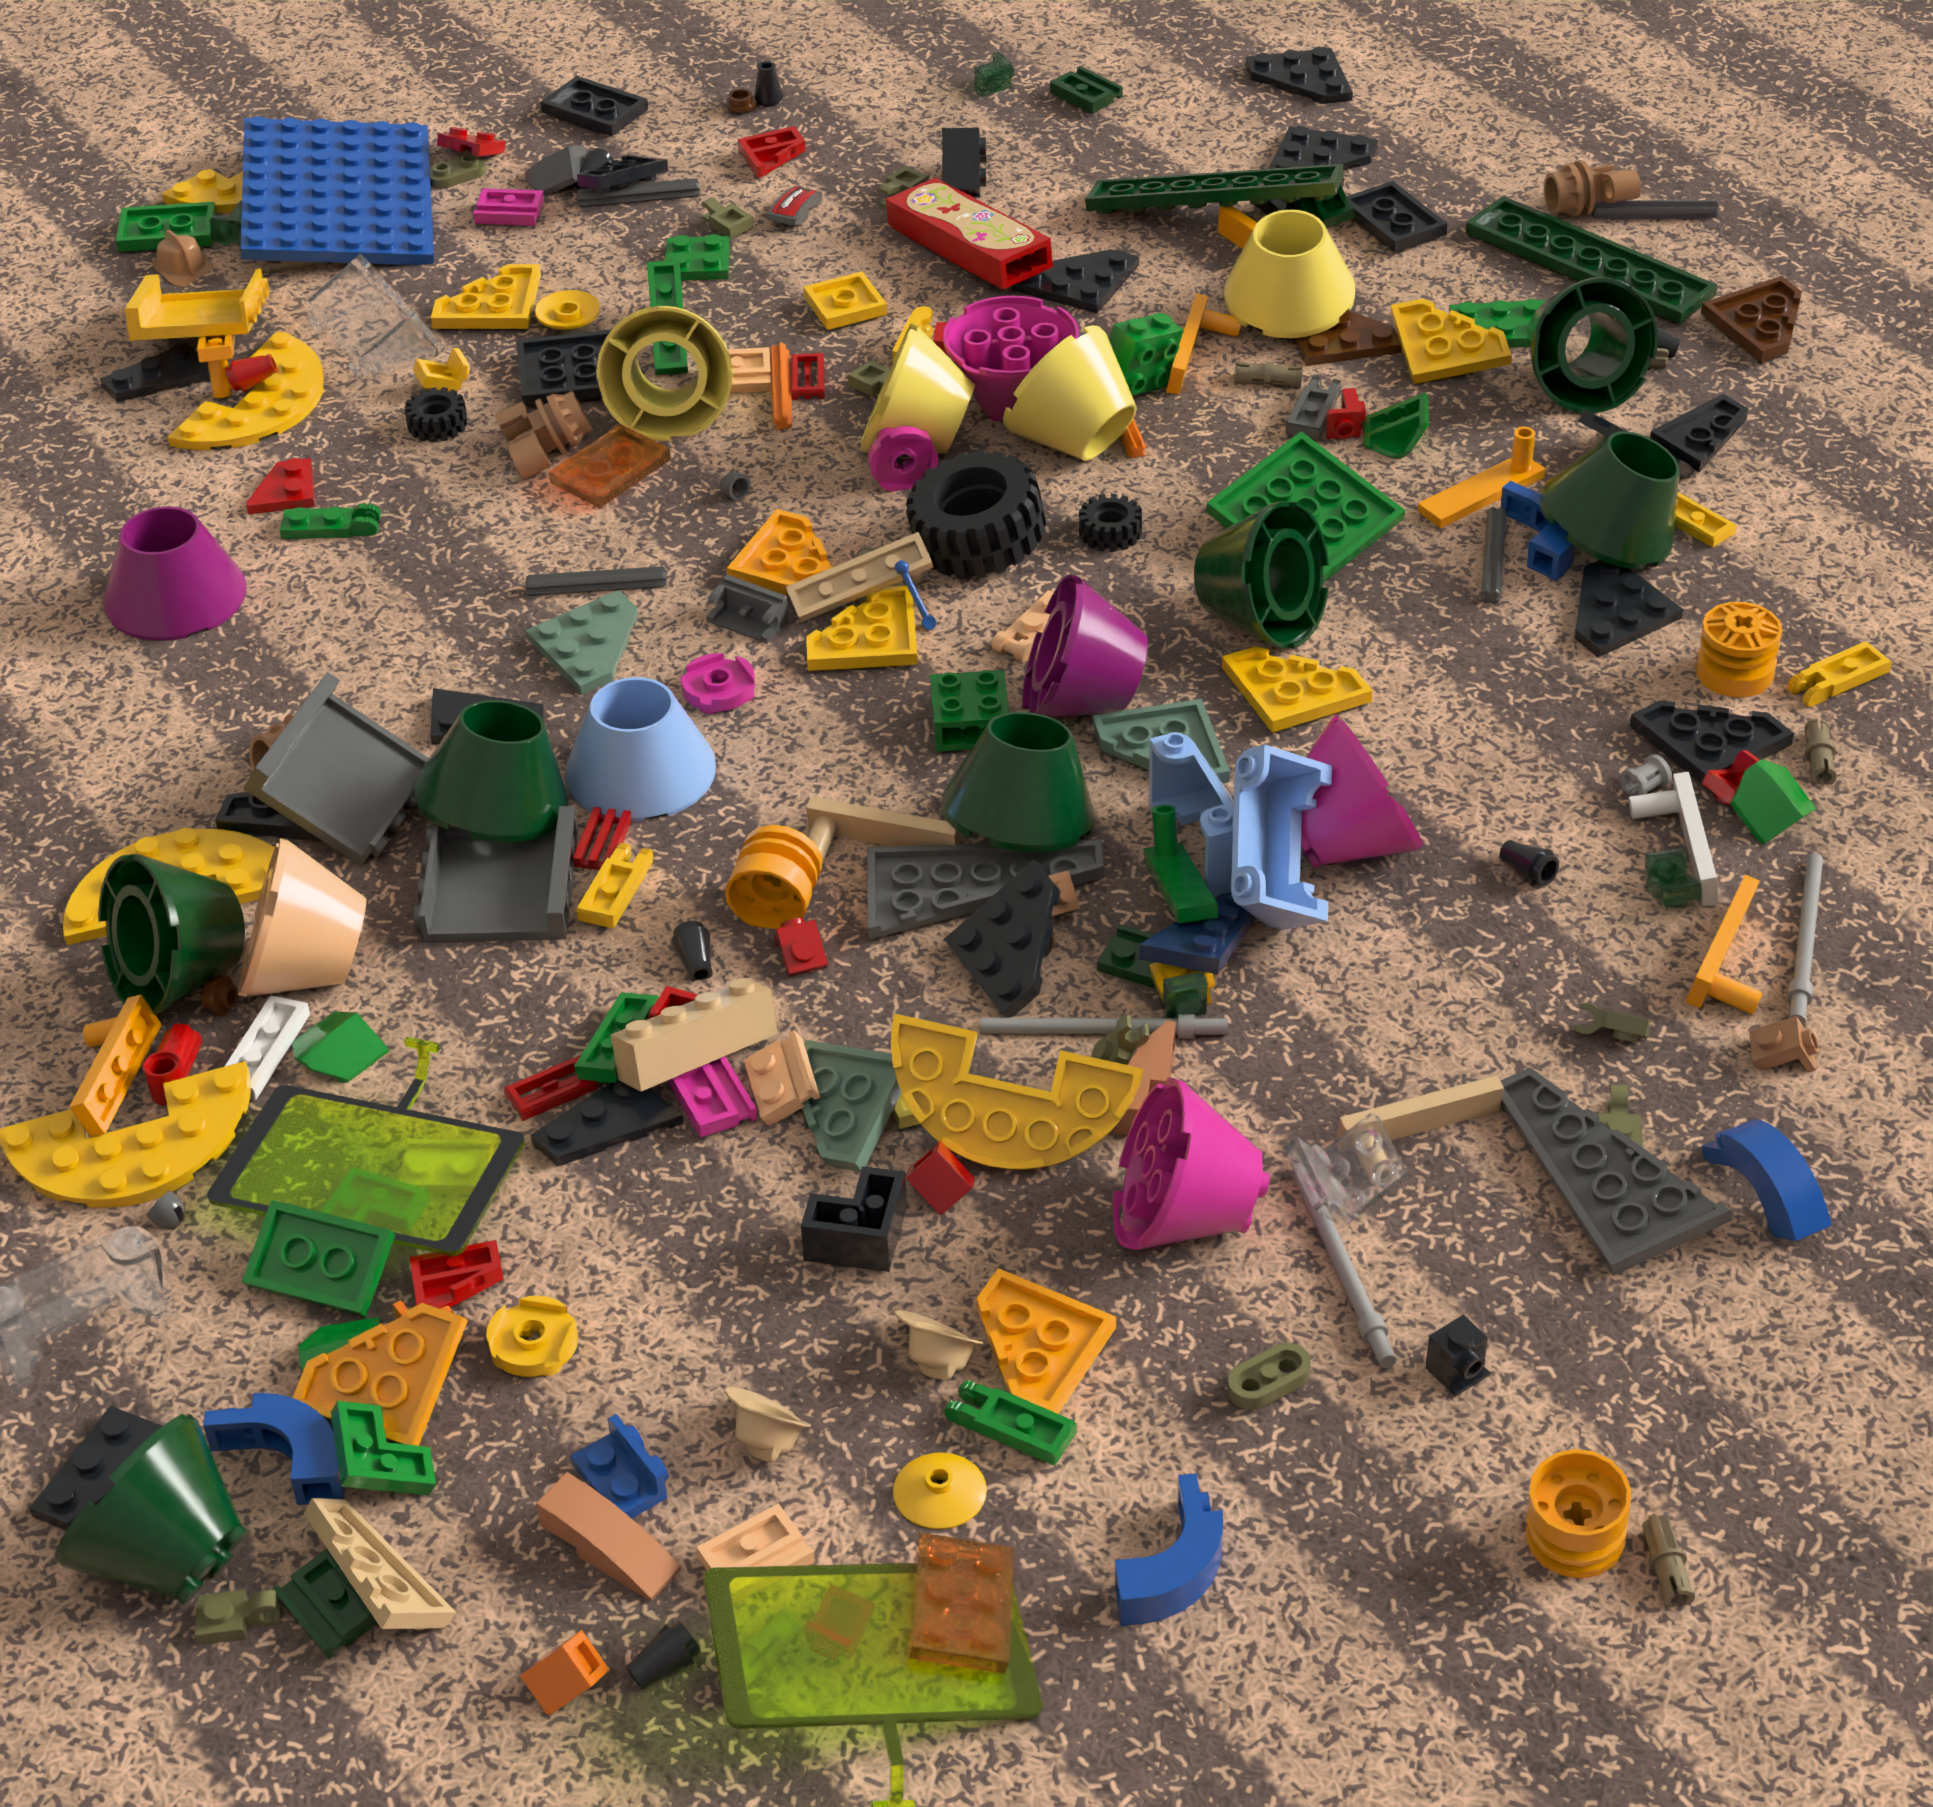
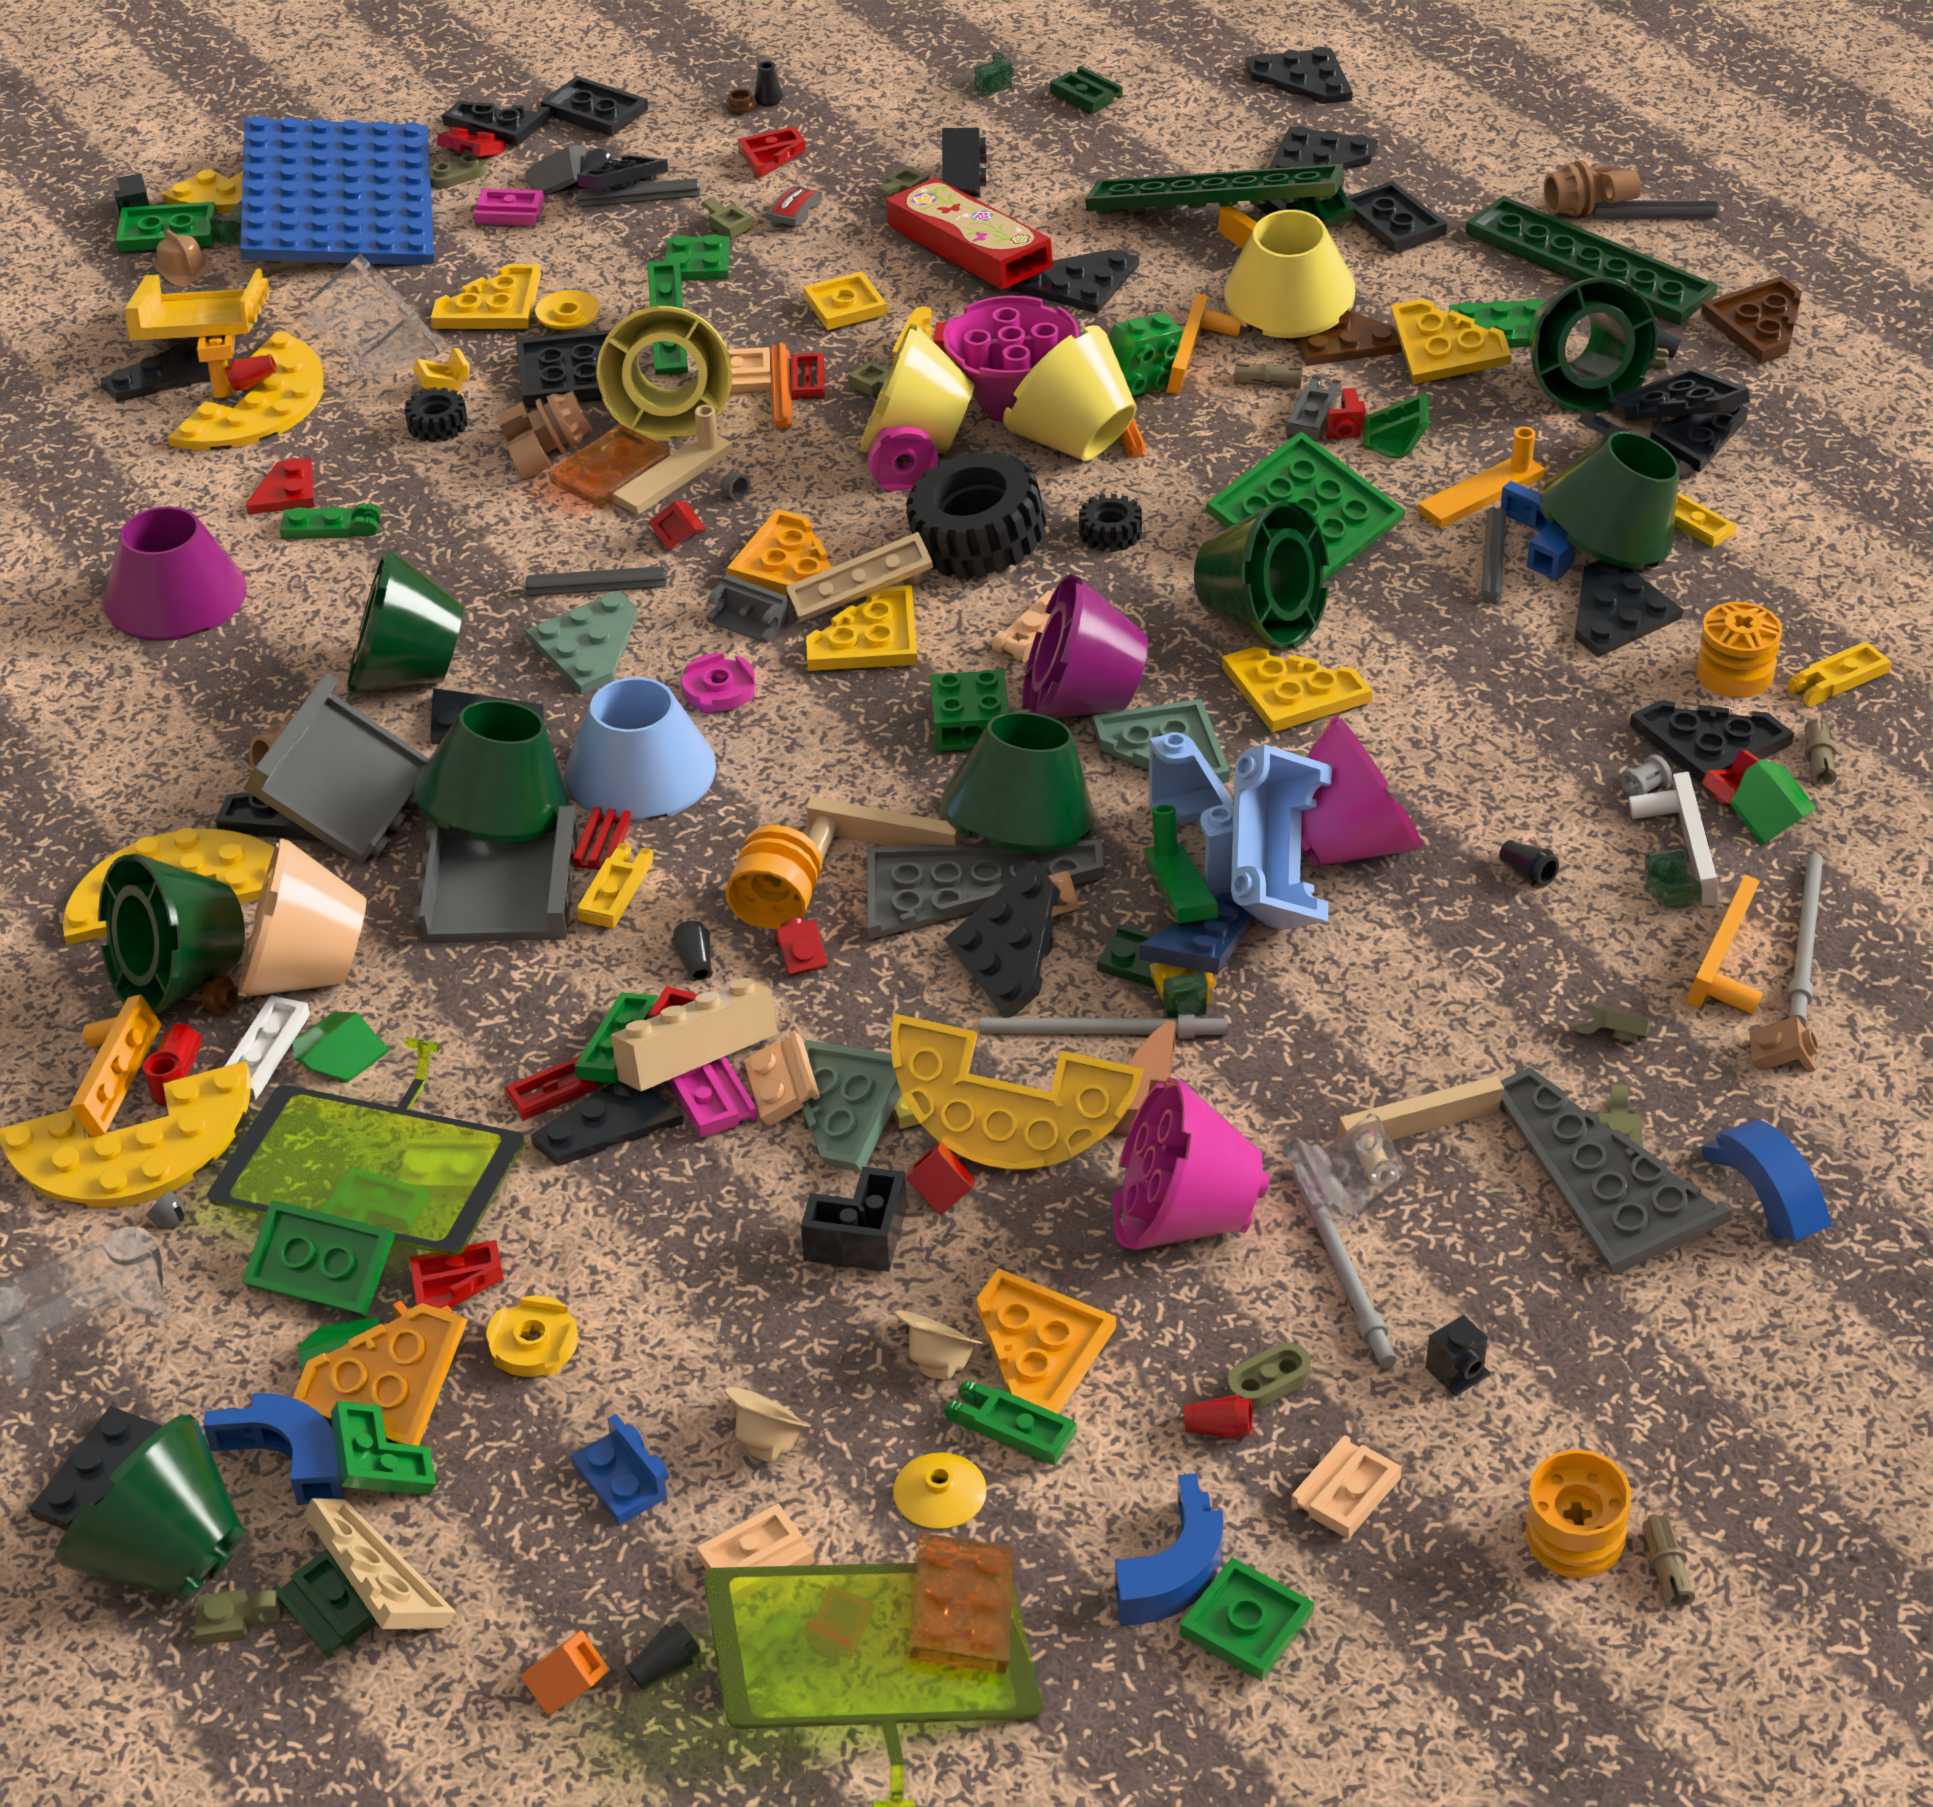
(131, 192): none -> black brick
(404, 630): none -> dark green cone
(508, 124): none -> black wing
(606, 1536): nougat slope -> none
(676, 524): none -> red panel
(678, 467): none -> tan piece
(928, 622): blue hinge -> none
(1121, 1042): olive plate -> none
(1220, 1417): none -> red cone
(1246, 1618): none -> green plate
(1346, 1487): none -> light nougat plate
(1679, 395): none -> black plate

